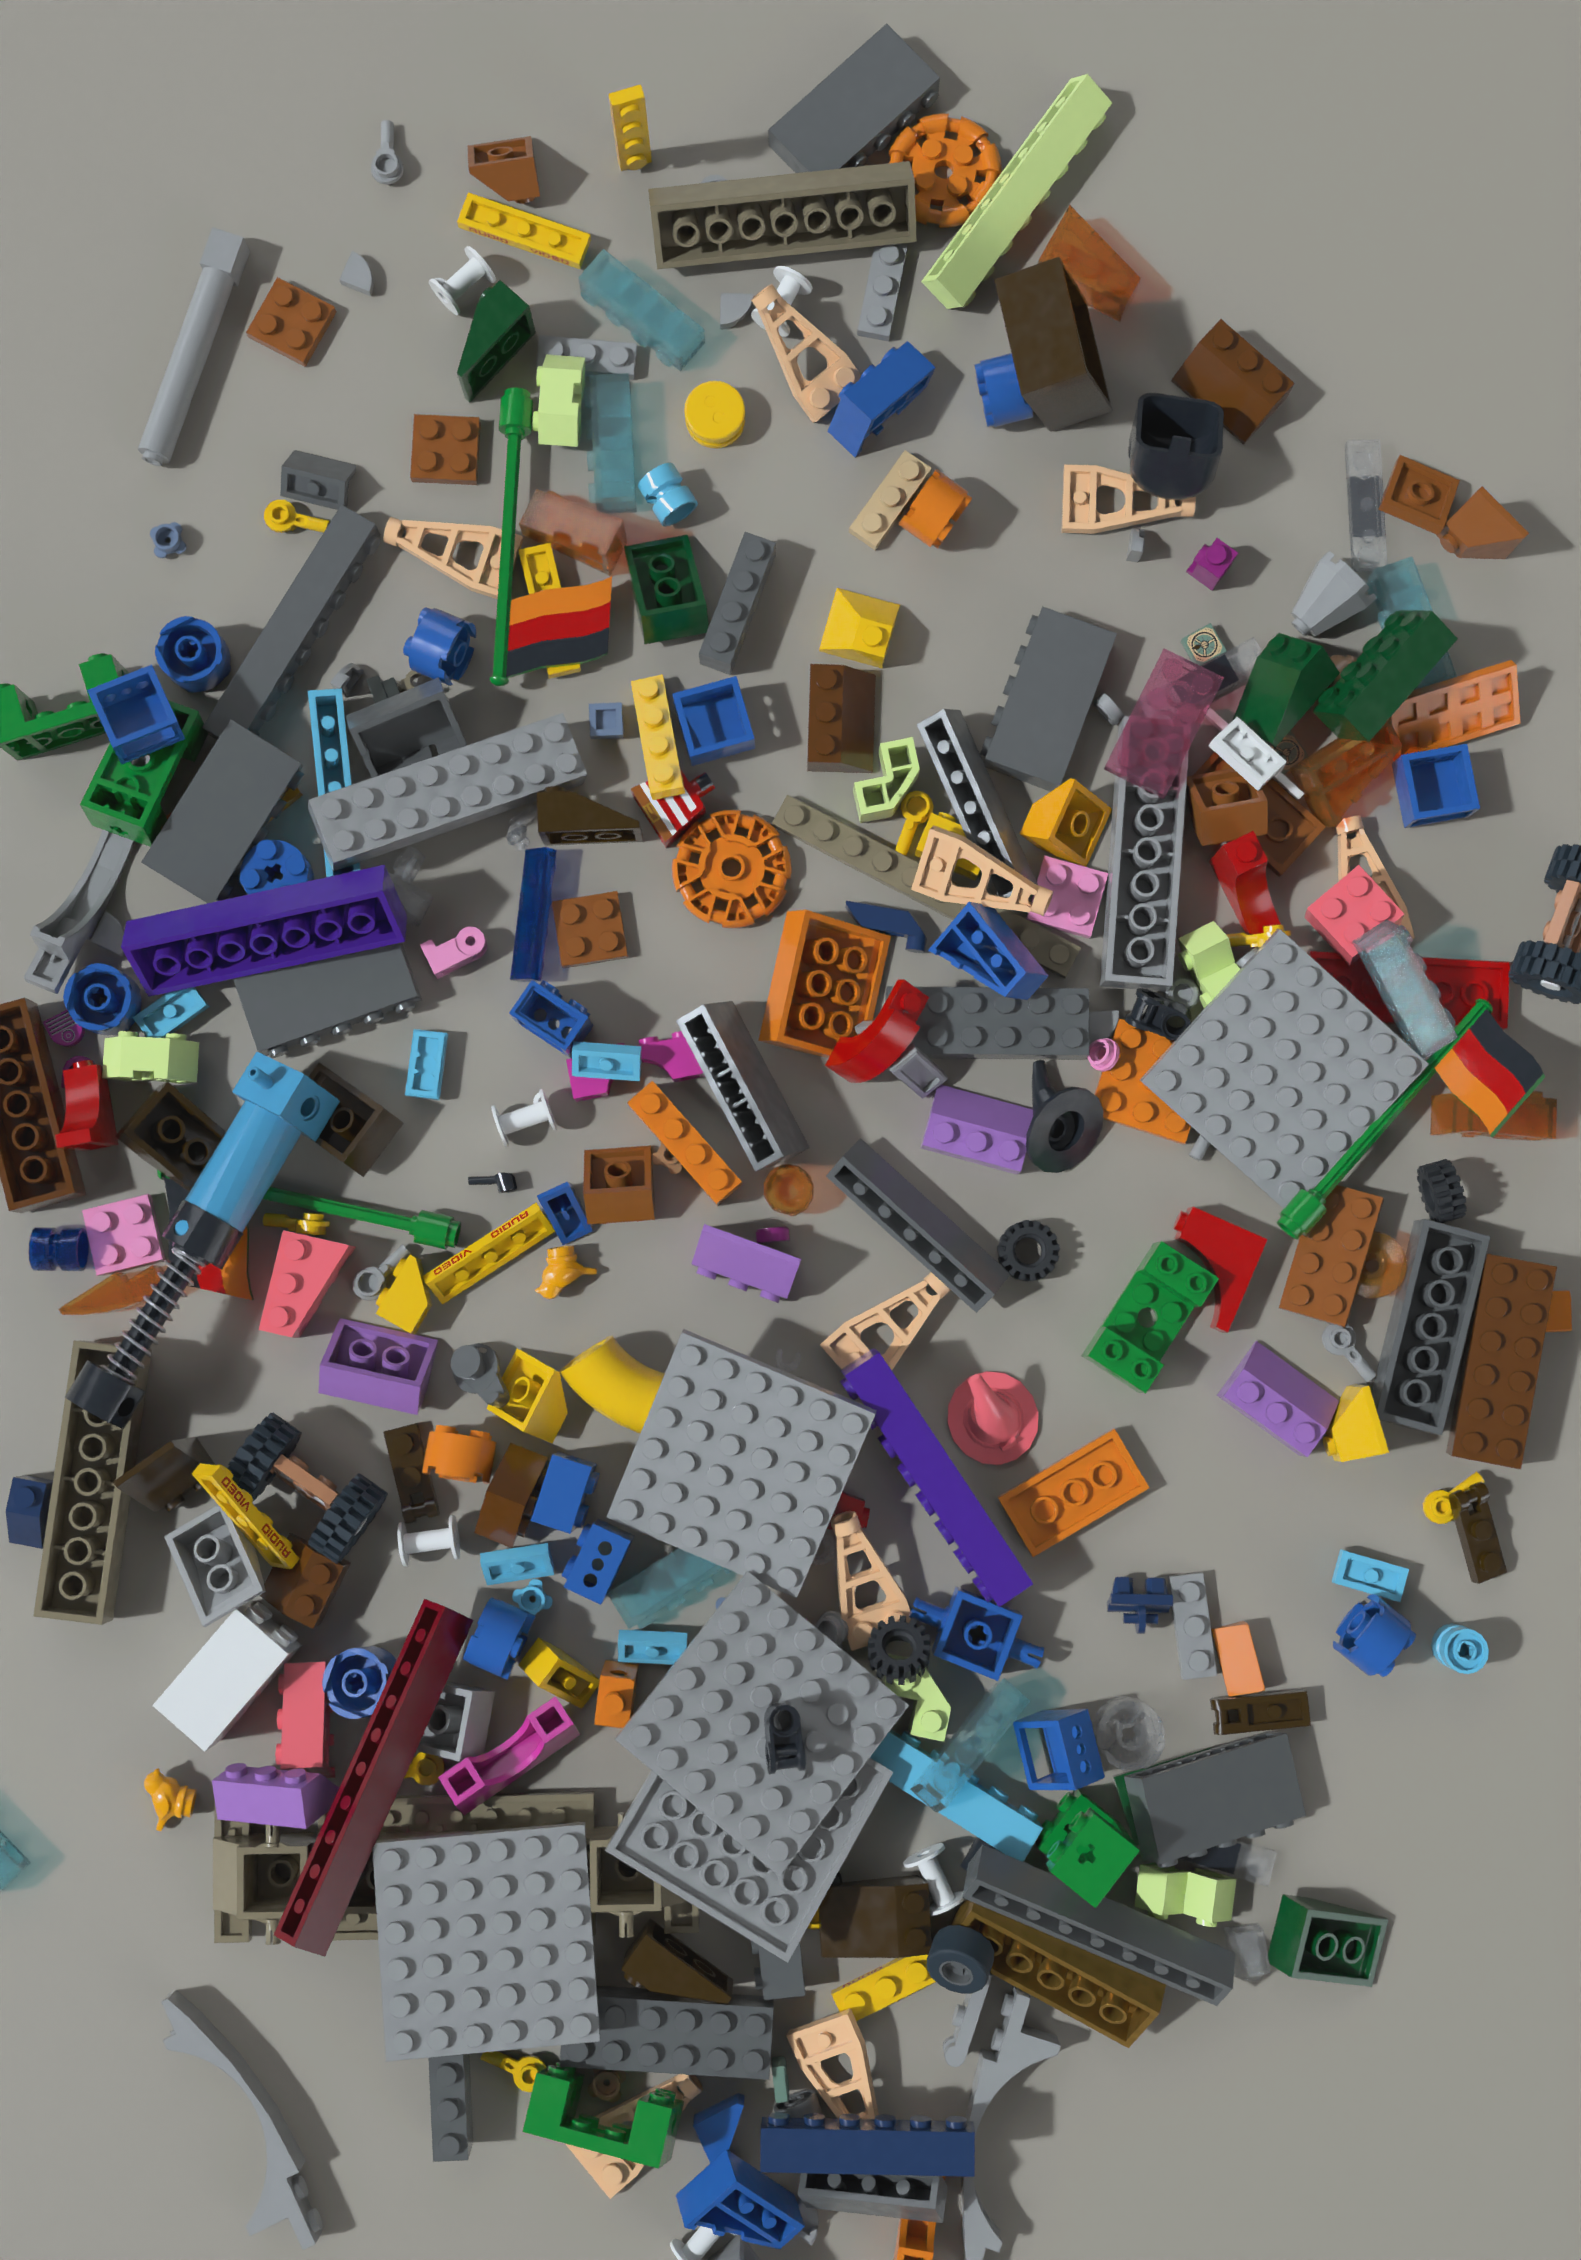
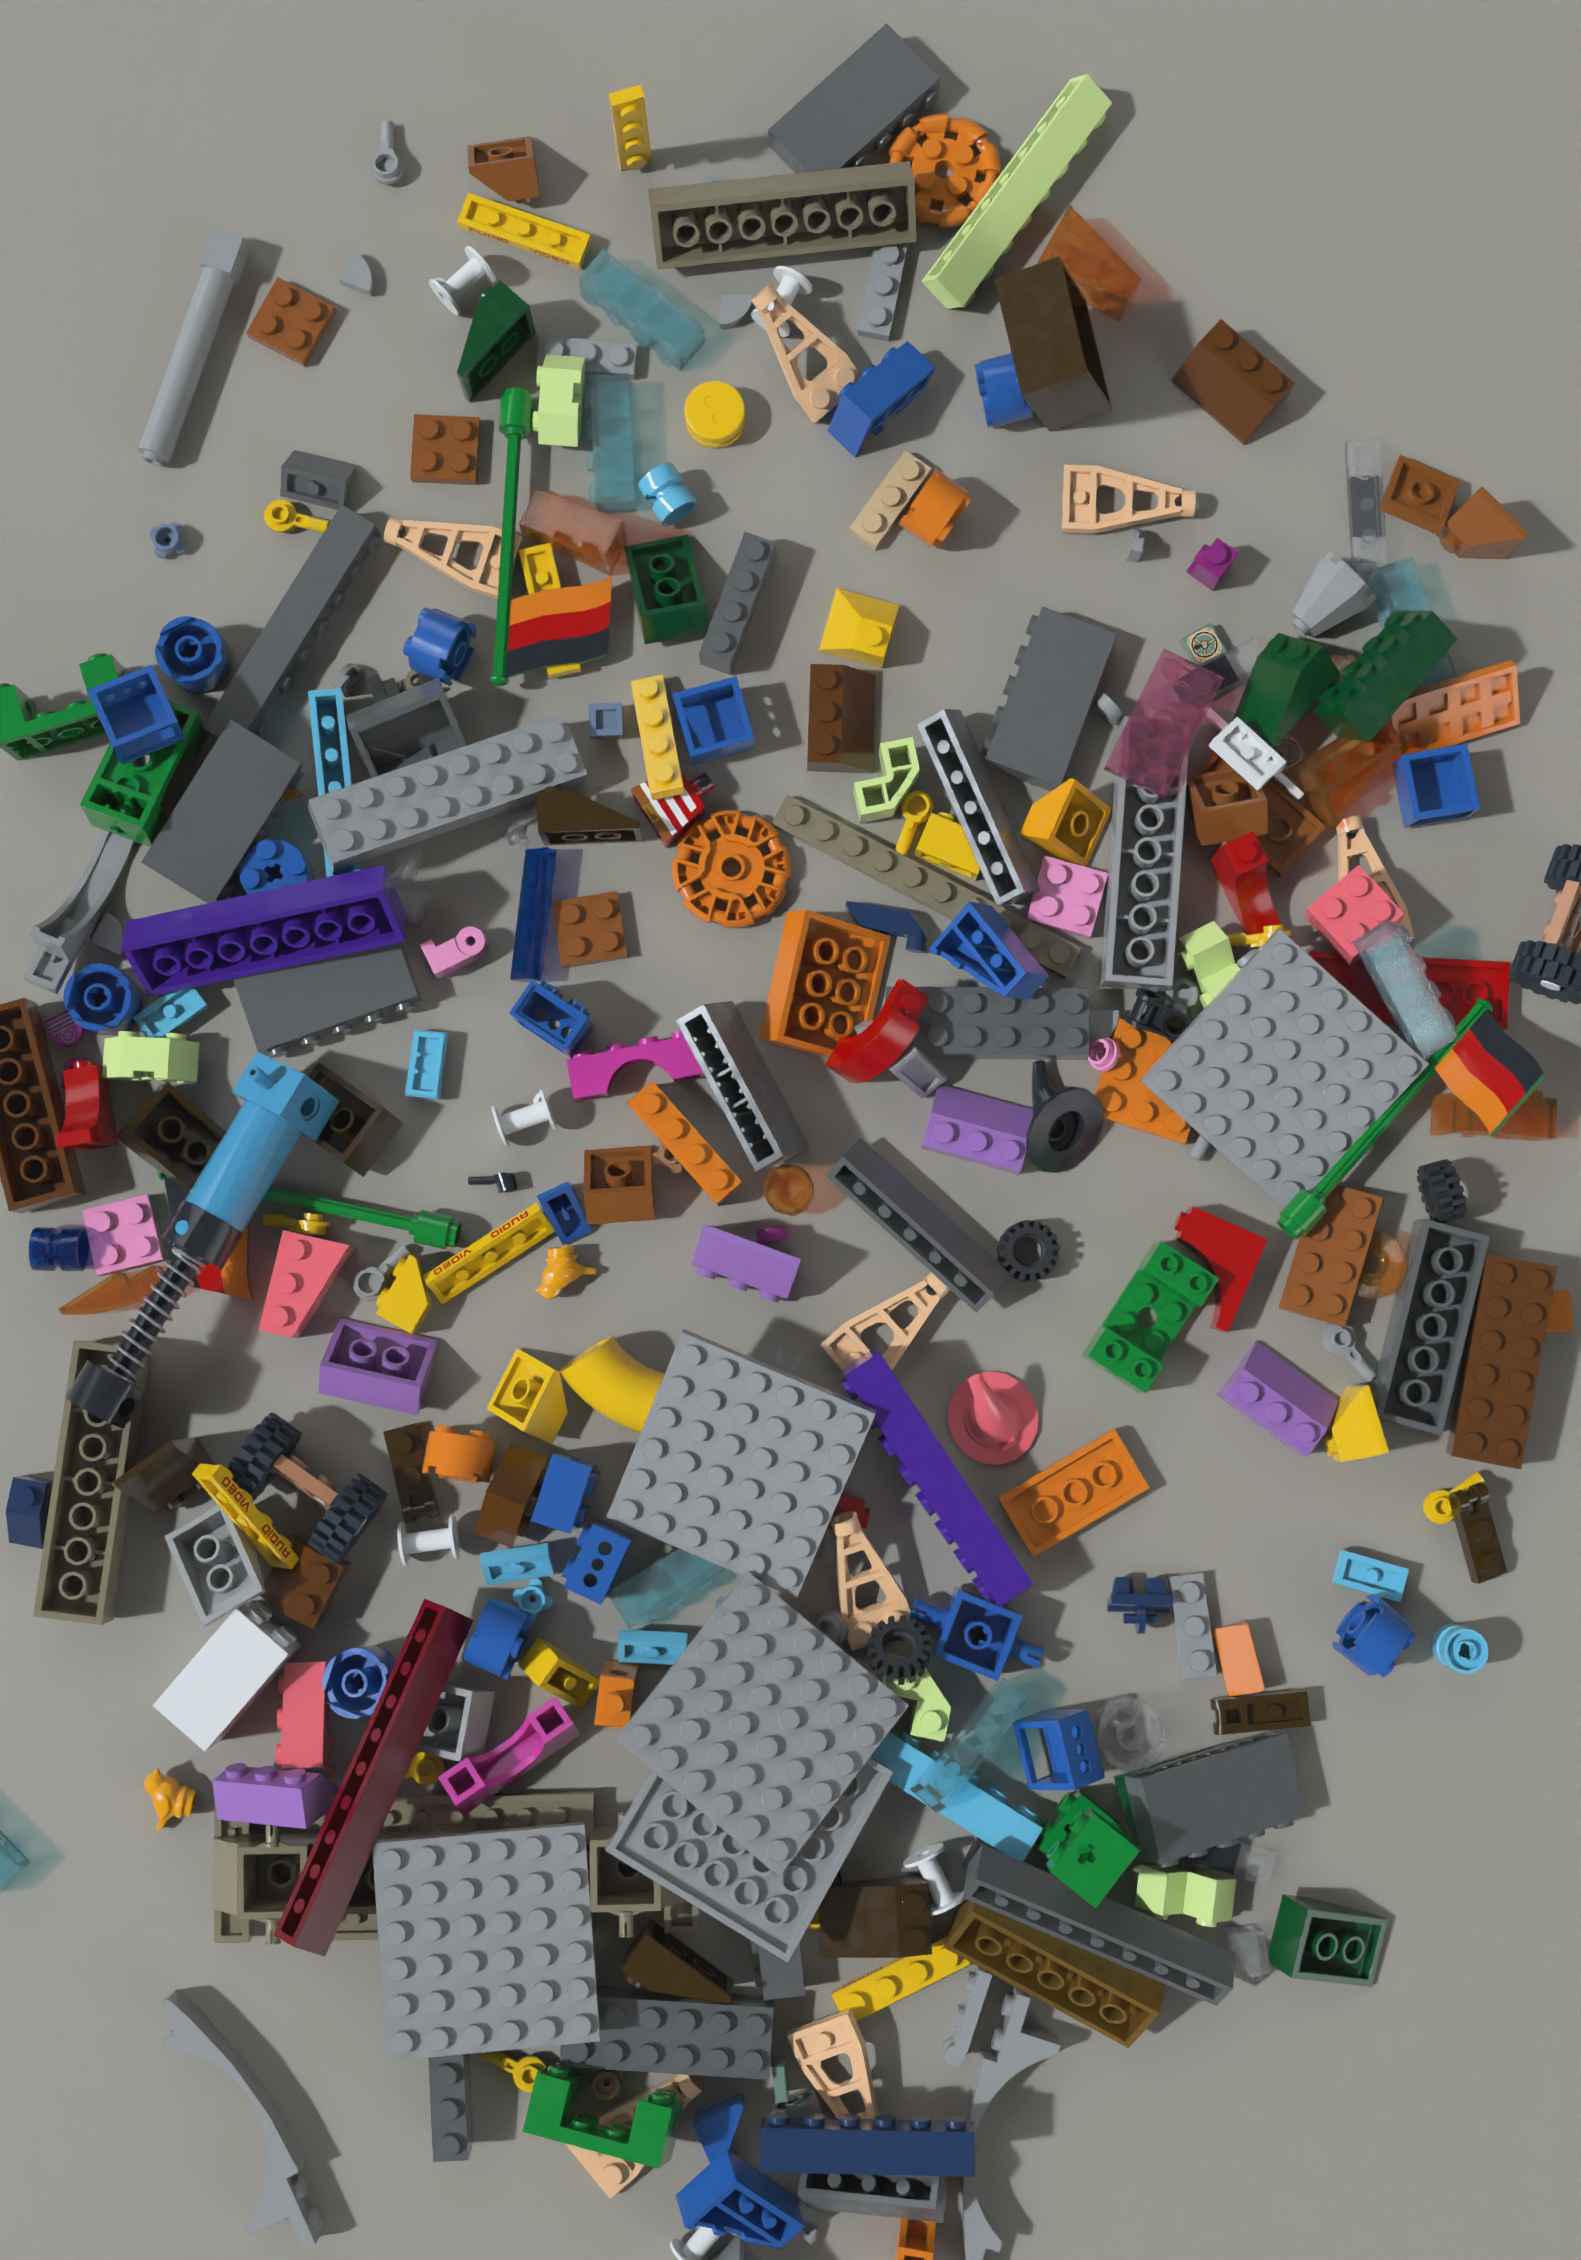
(480, 1374): dark grey piece -> none
(606, 1061): medium azure plate -> none
(783, 1741): black piece -> none
(937, 868): light nougat plate -> none
(960, 1959): black wheel -> none
(1175, 445): black piece -> none

